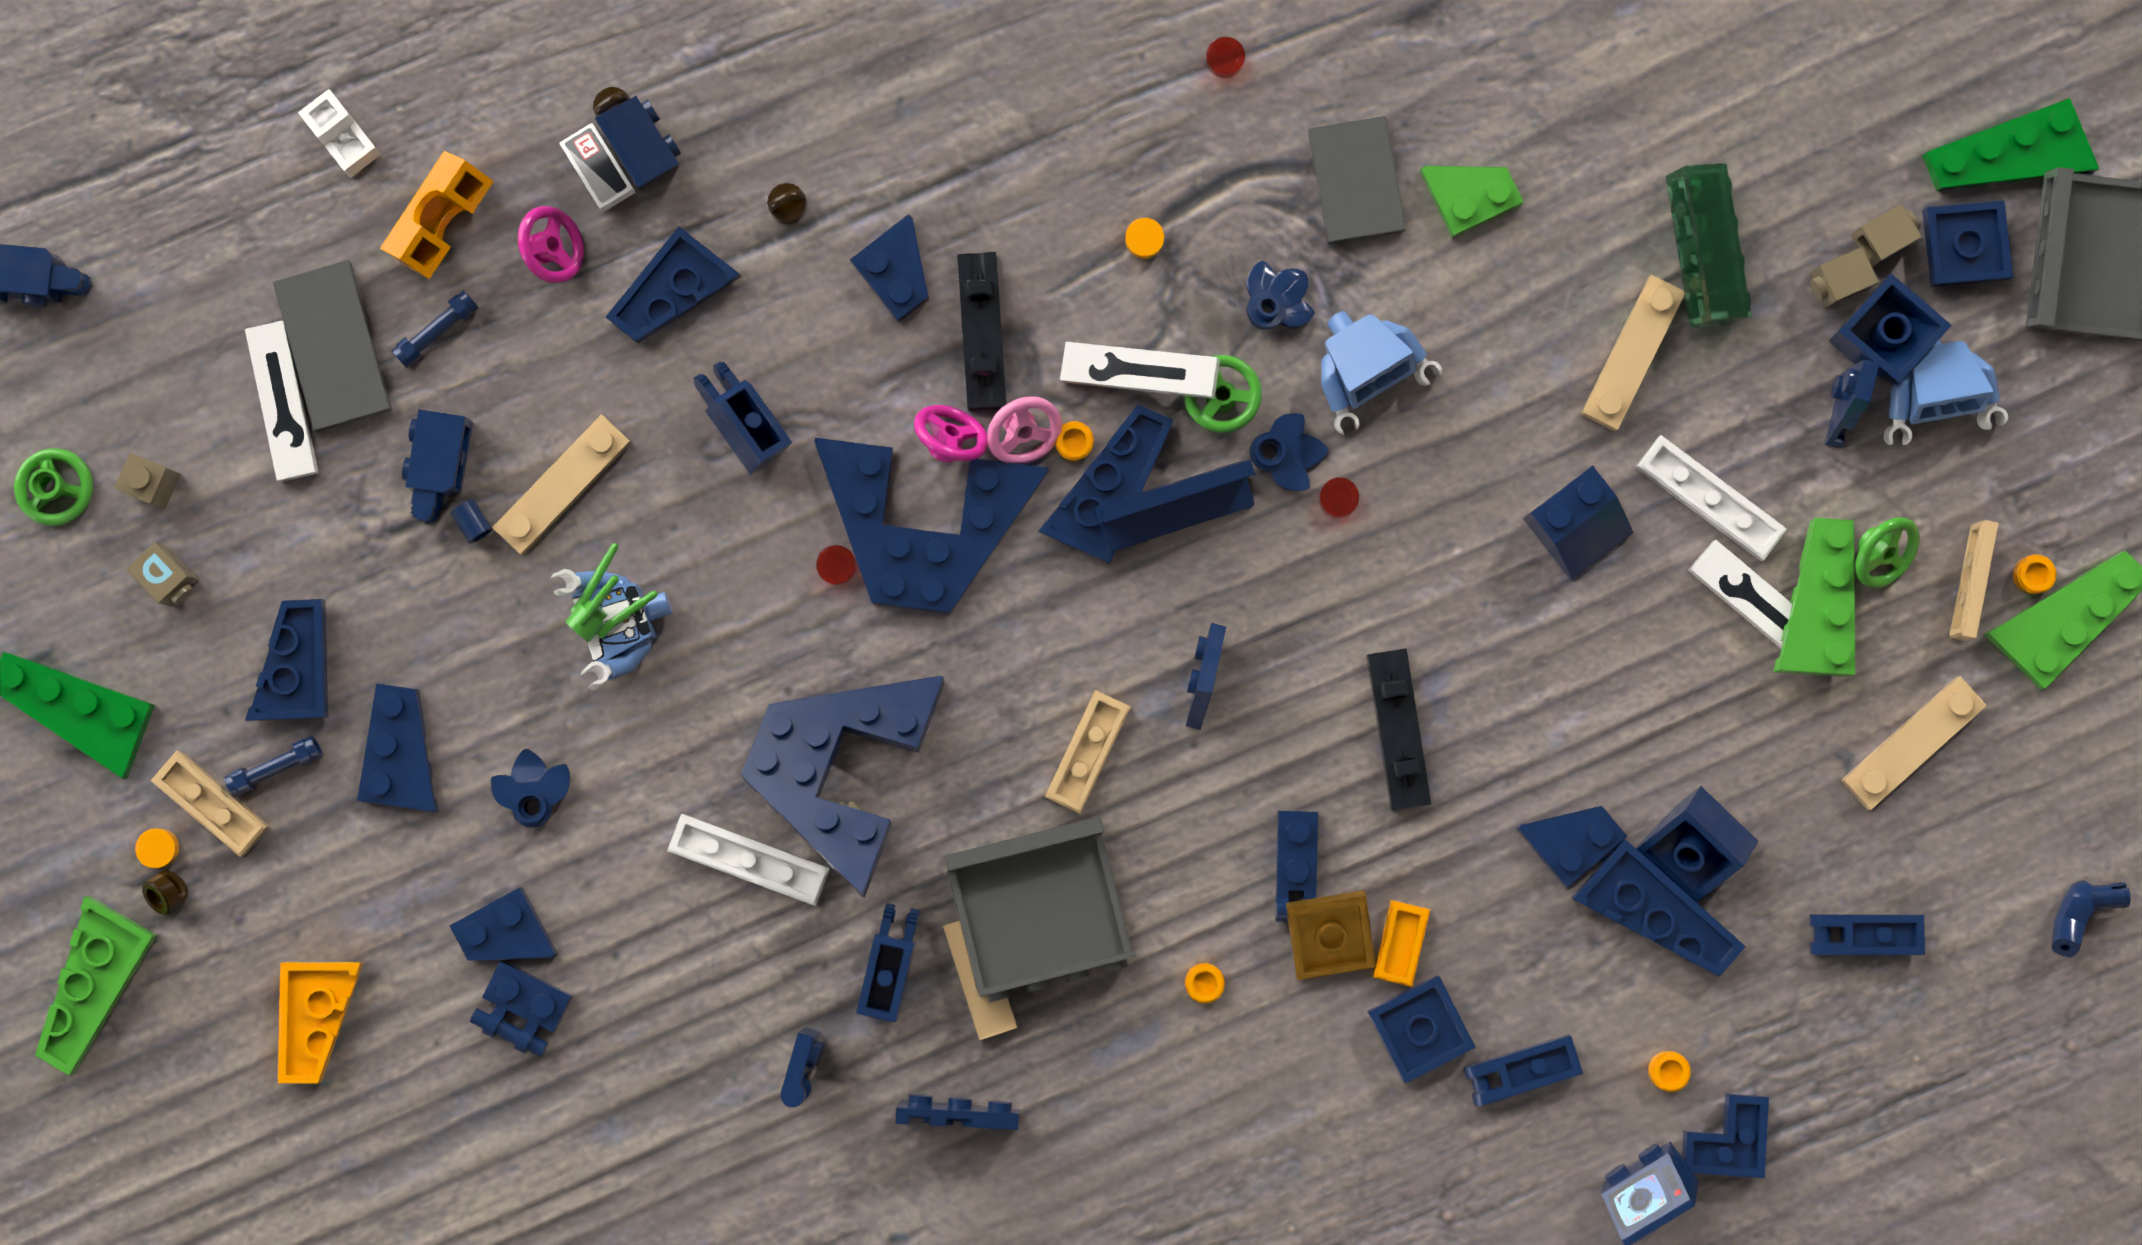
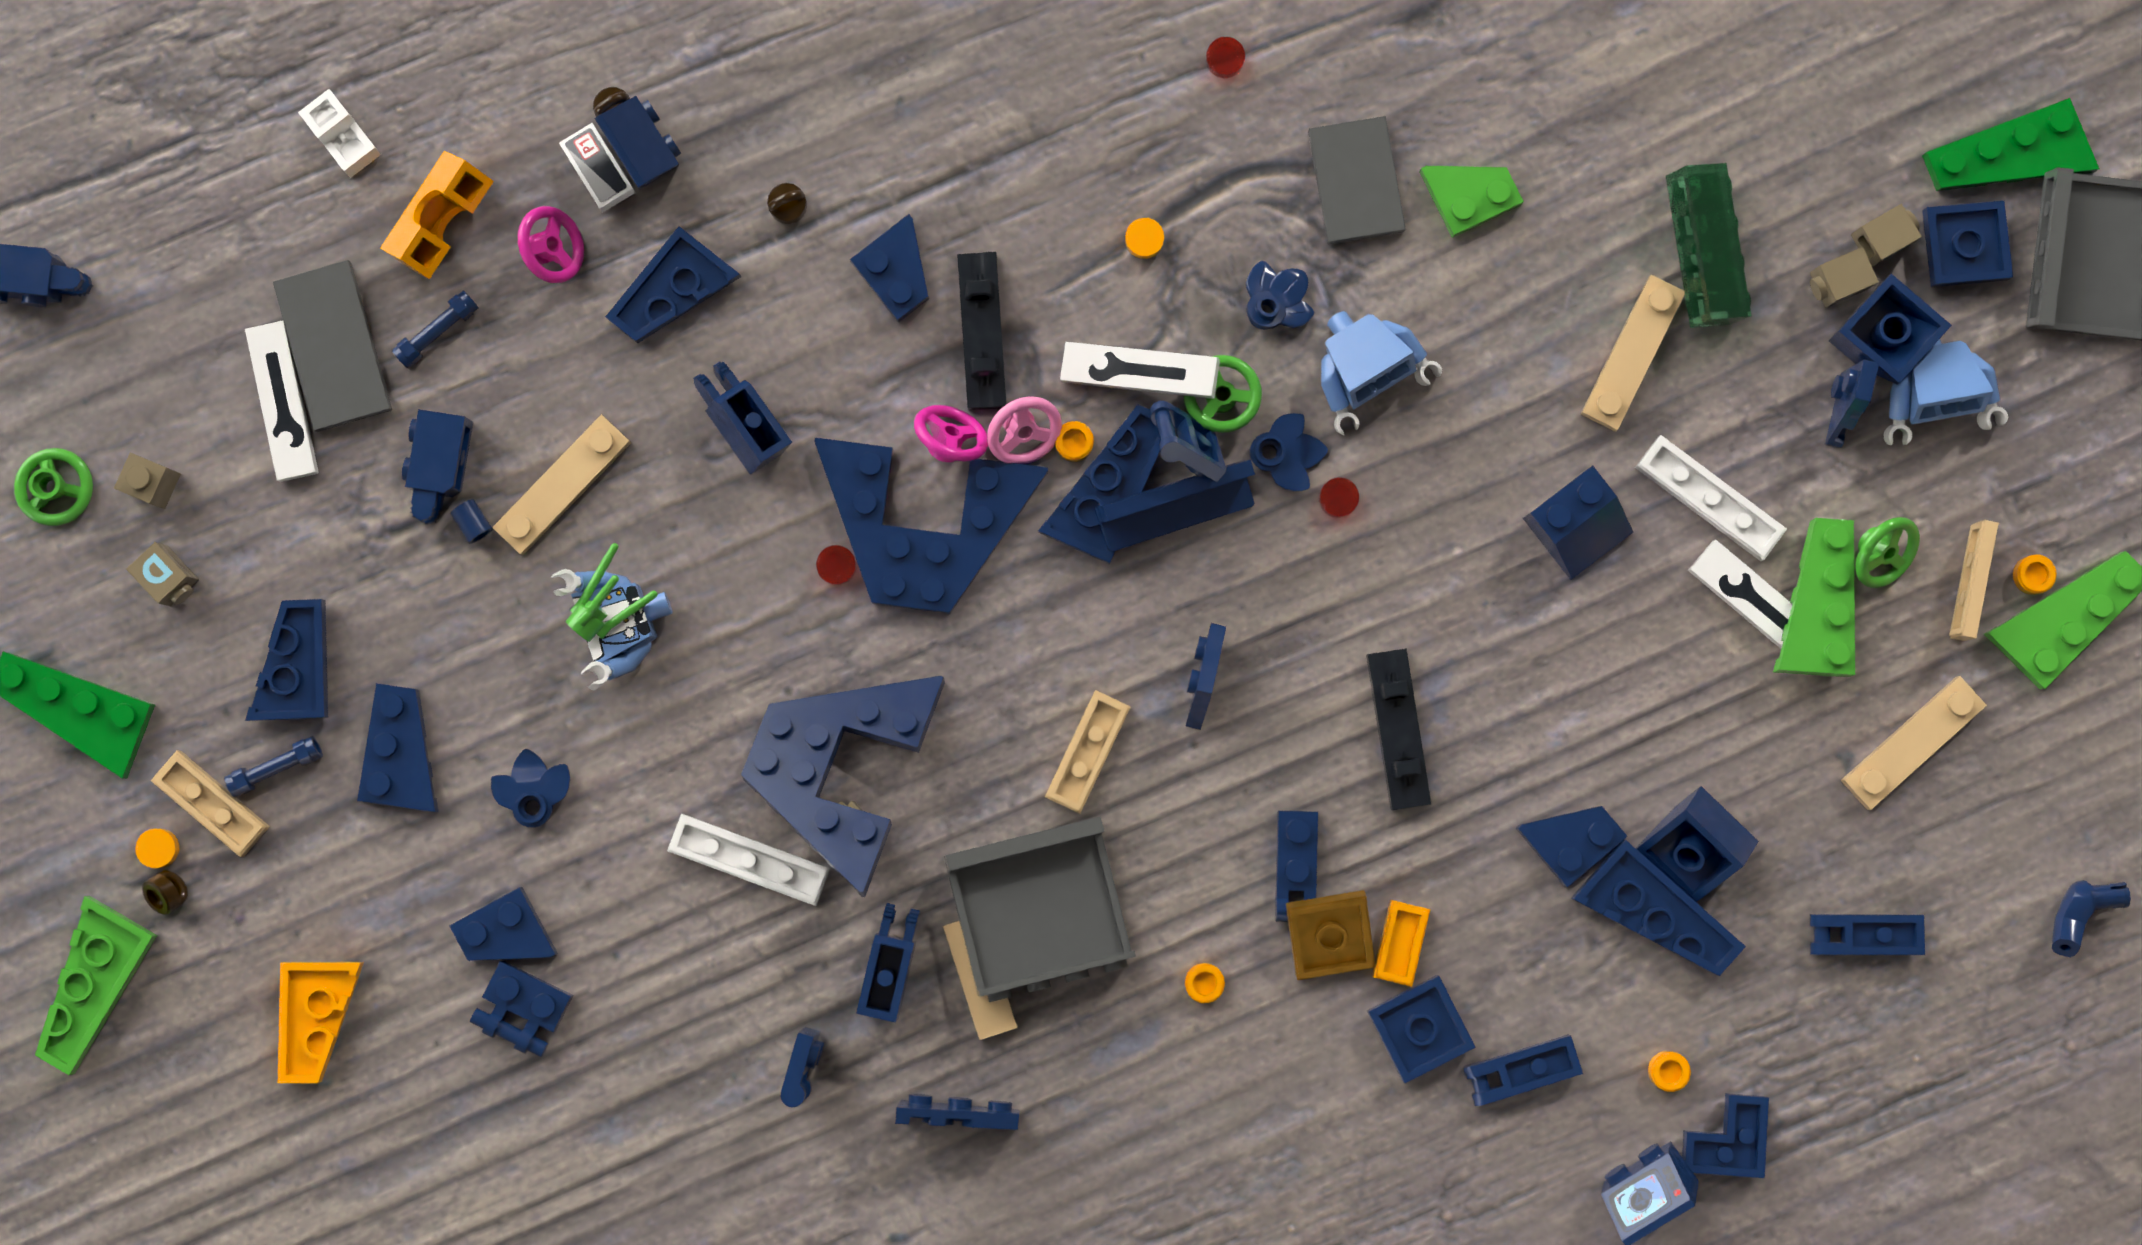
(1194, 444): none -> dark blue plate

